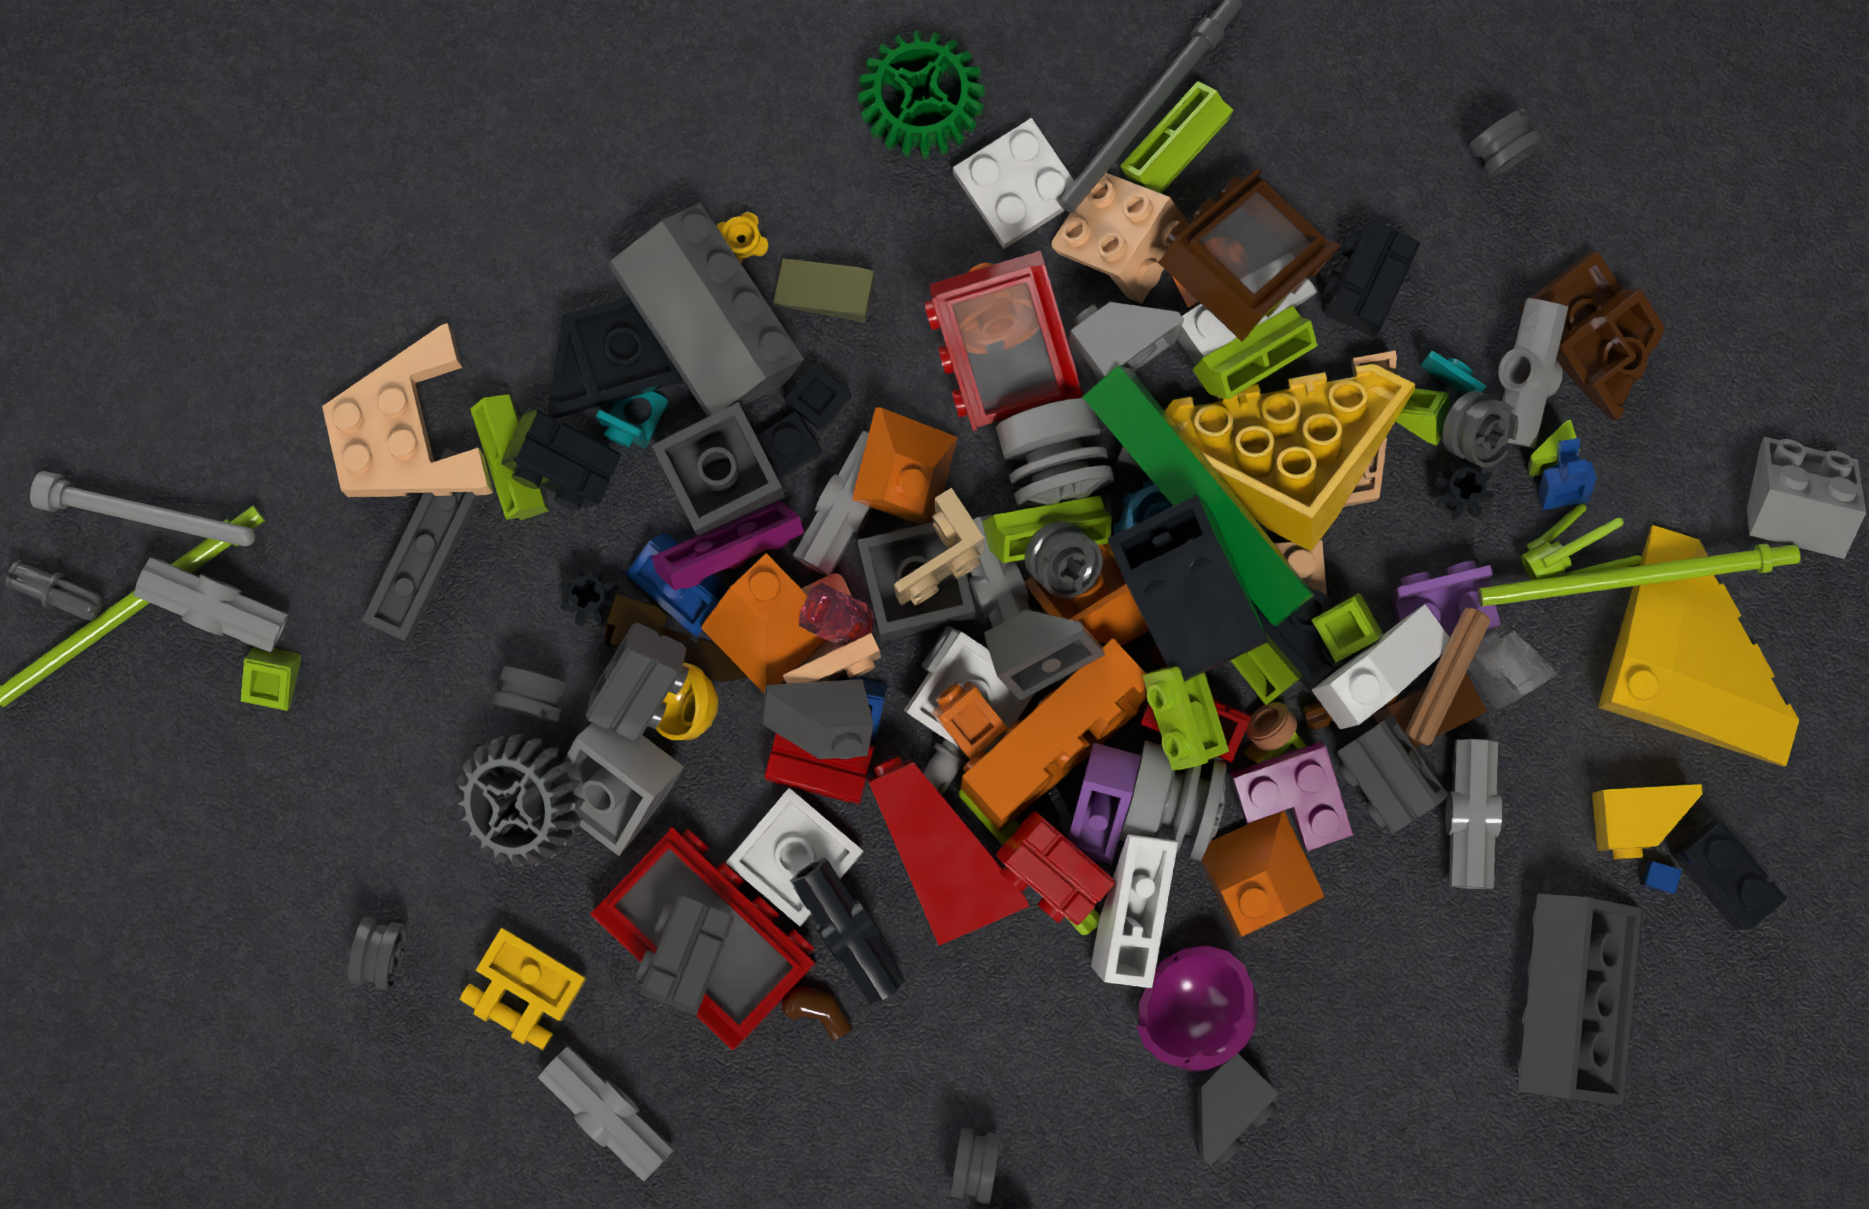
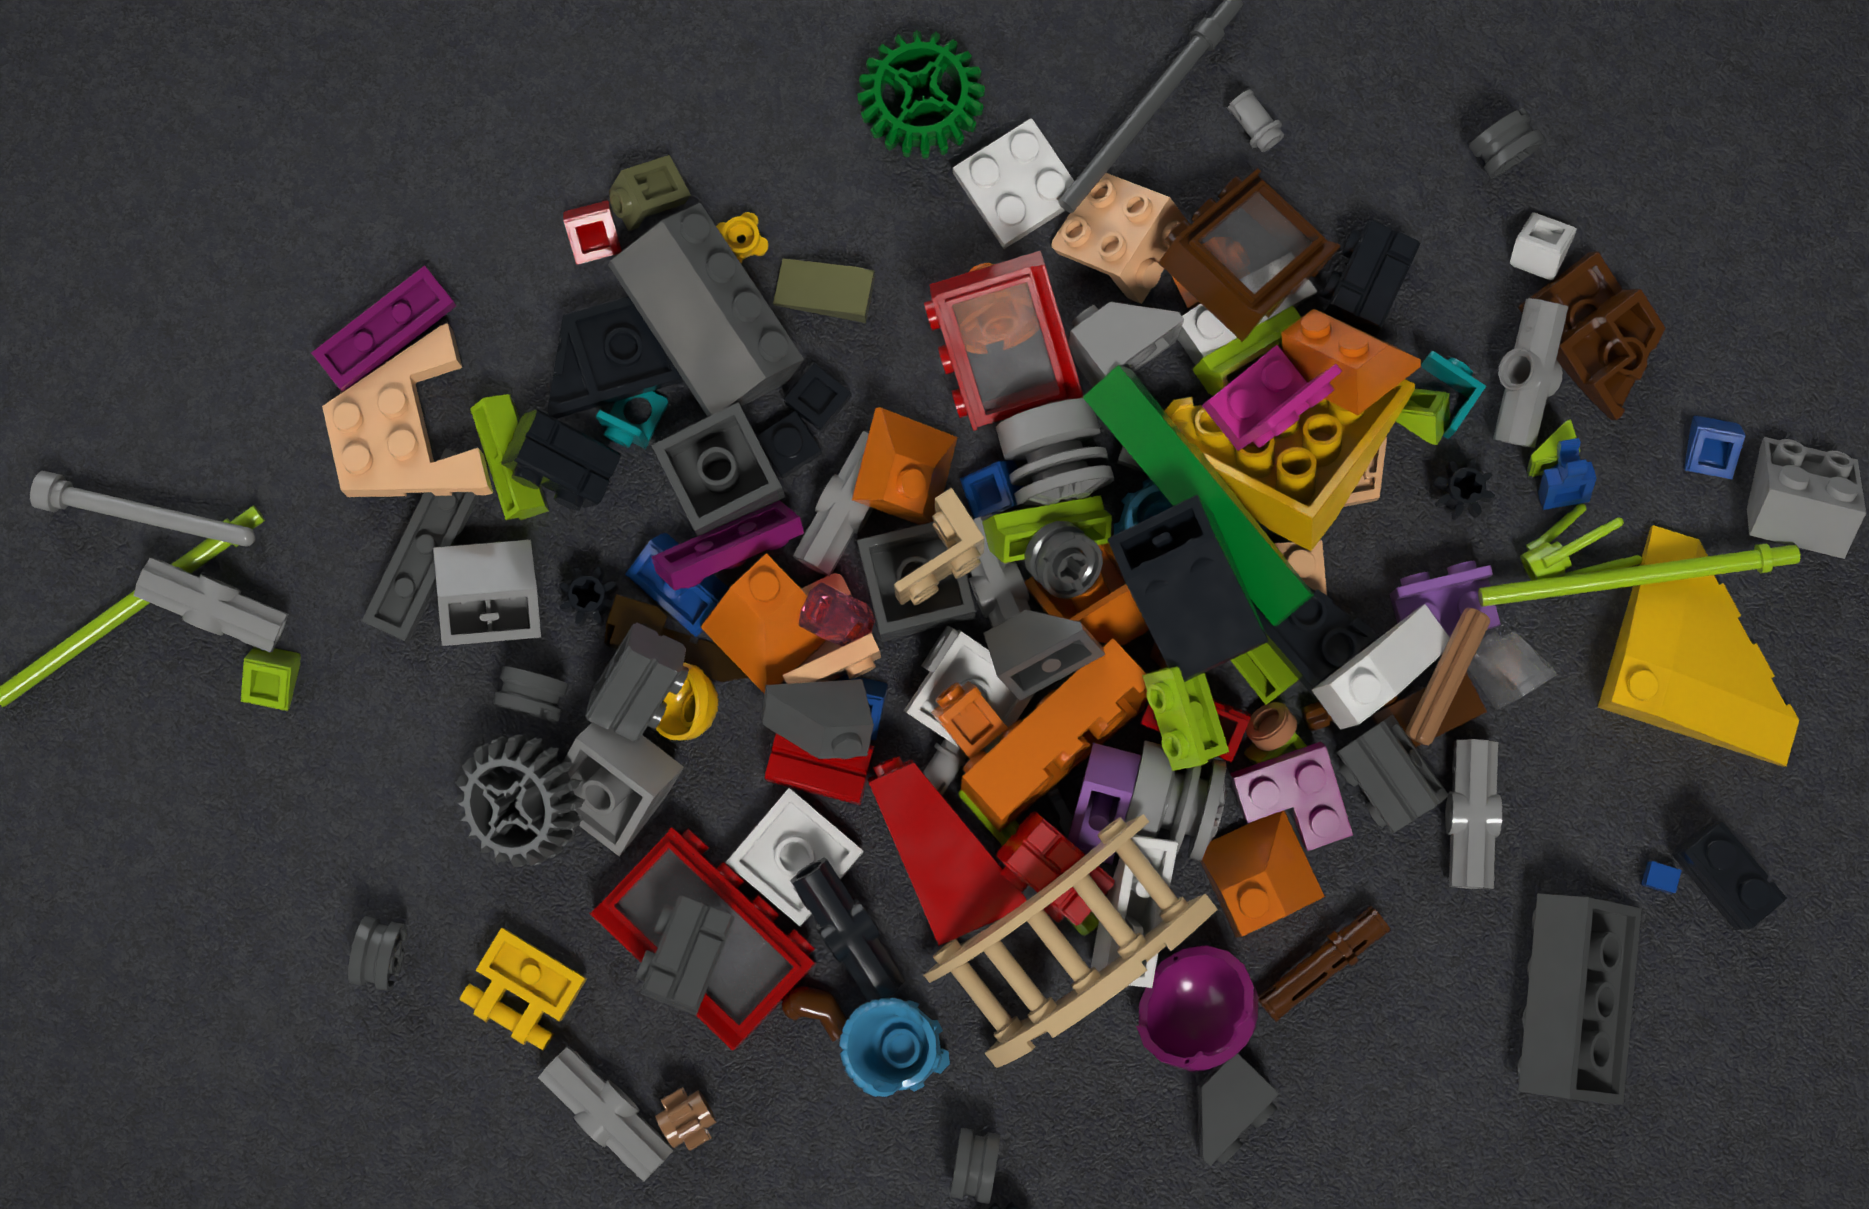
(54, 590): dark grey axle -> none
(383, 329): none -> magenta plate
(486, 592): none -> light grey slope
(592, 232): none -> red slope
(647, 191): none -> olive bracket
(686, 1119): none -> medium nougat gear
(891, 1047): none -> dark azure hair
(991, 489): none -> blue slope
(1089, 985): none -> tan fence
(1177, 138): lime piece -> none
(1256, 121): none -> light grey pin
(1266, 399): none -> dark pink bracket
(1330, 958): none -> reddish brown pin
(1347, 627): lime slope -> none
(1367, 363): none -> orange slope
(1479, 428): dark grey wheel -> none
(1542, 246): none -> white slope
(1639, 817): yellow slope -> none
(1713, 447): none -> blue slope

